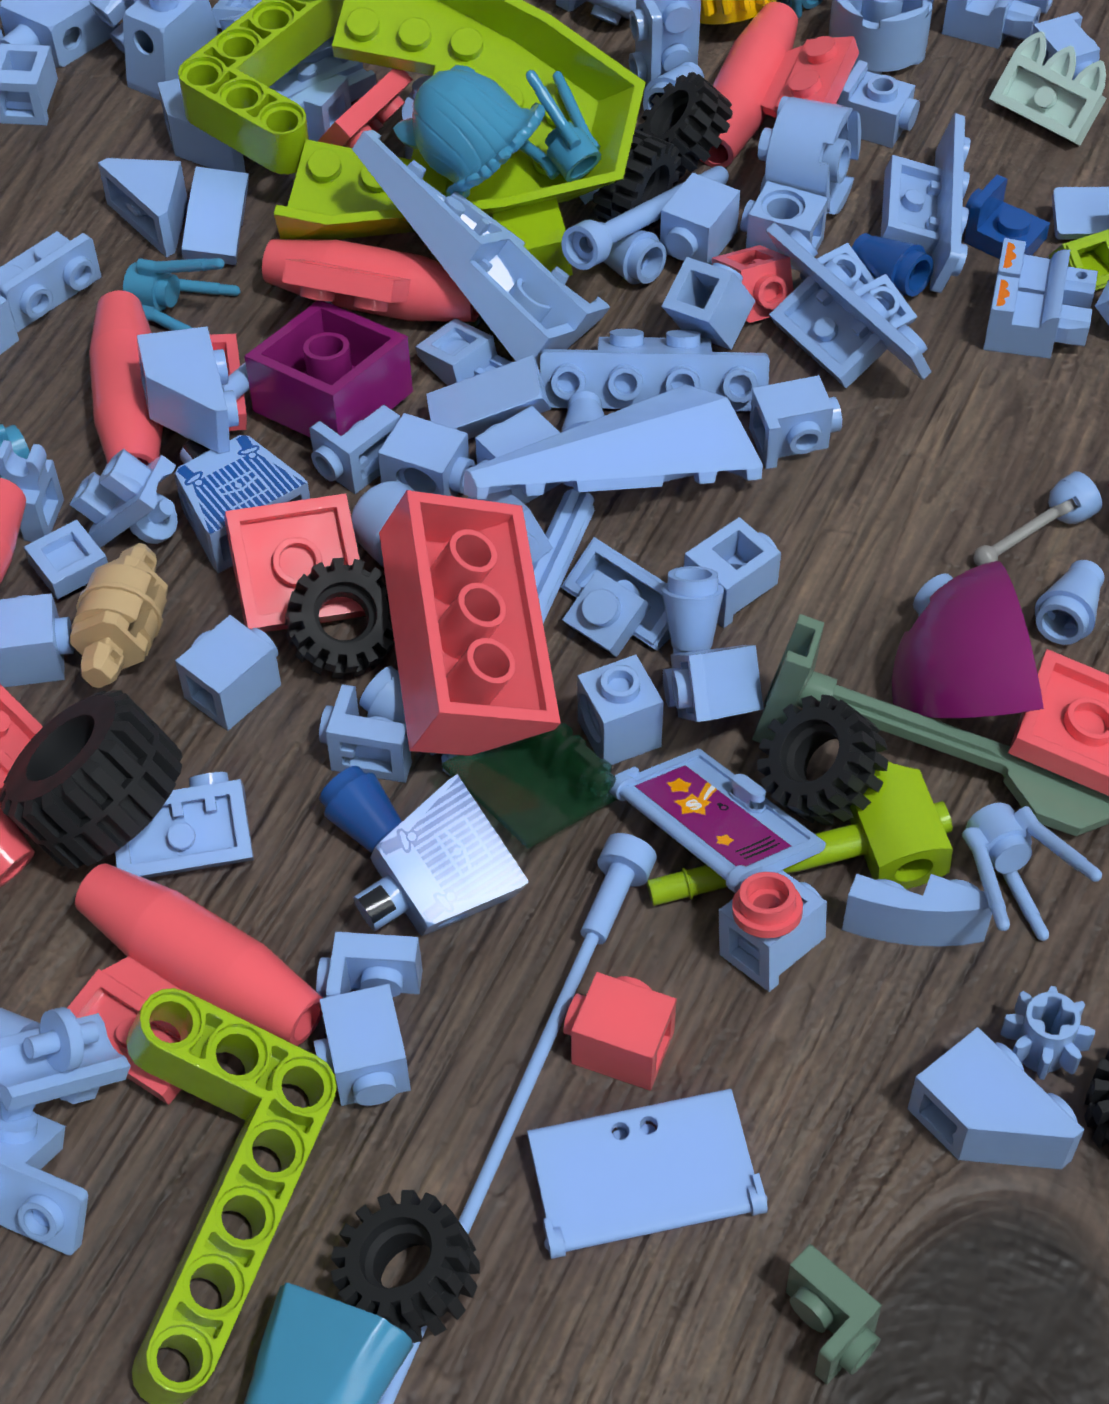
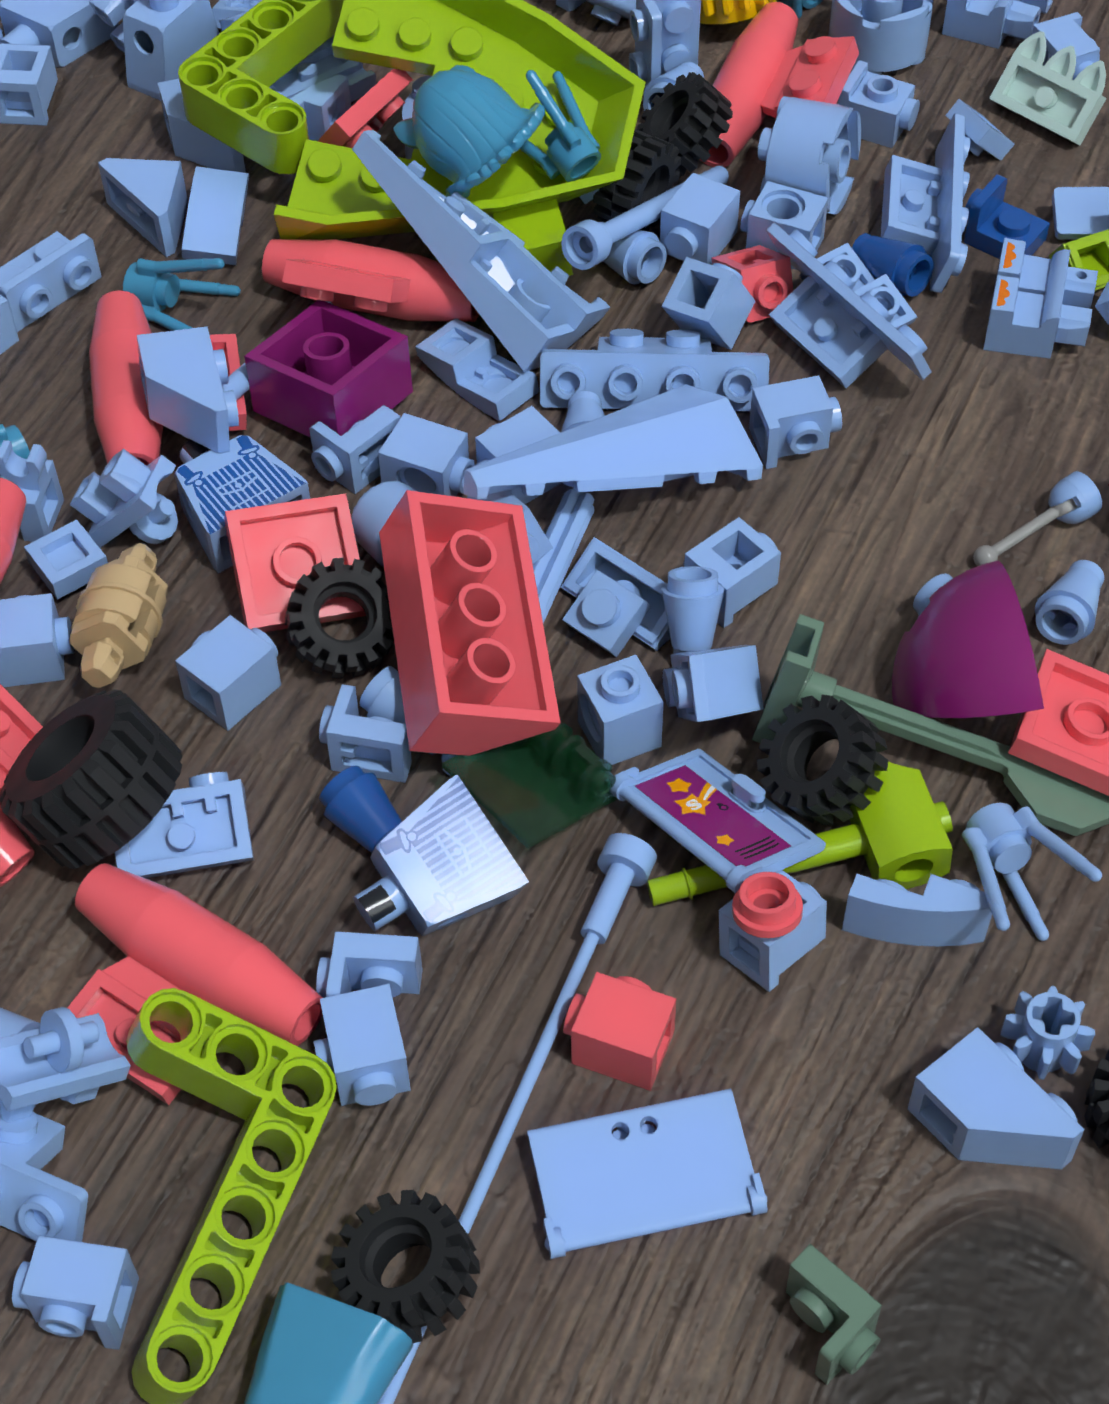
(77, 1288): none -> light blue brick
(489, 397): light blue slope -> none
(981, 132): none -> light blue plate

